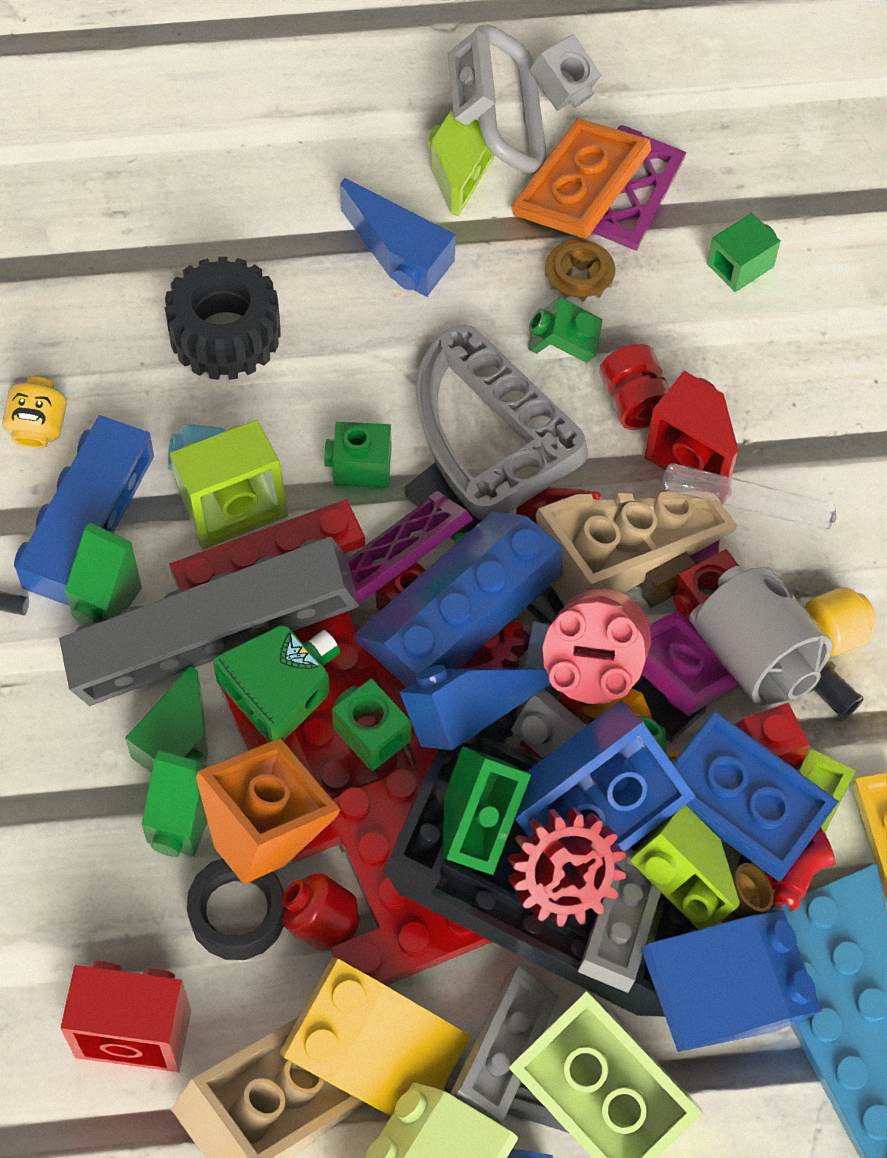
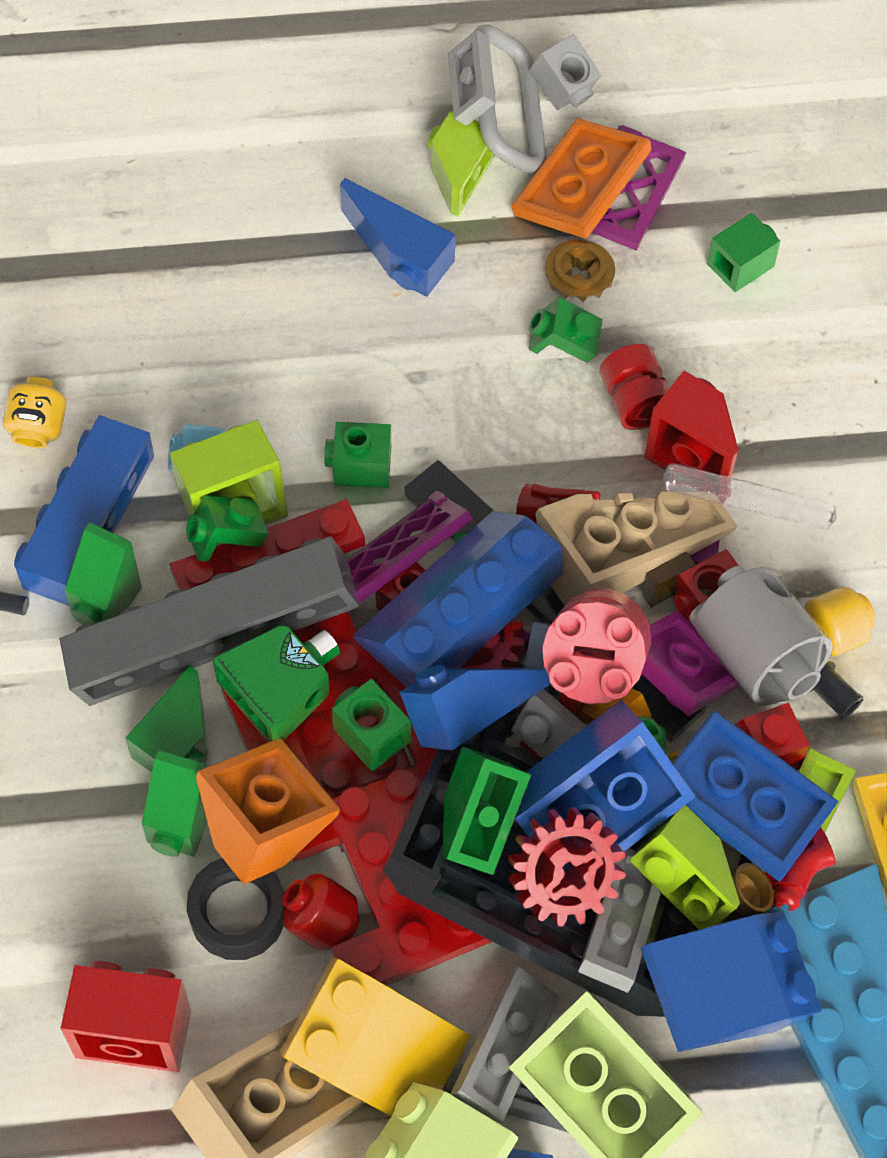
(220, 289): black tyre -> none
(224, 521): none -> green bracket
(541, 444): light grey beam -> none

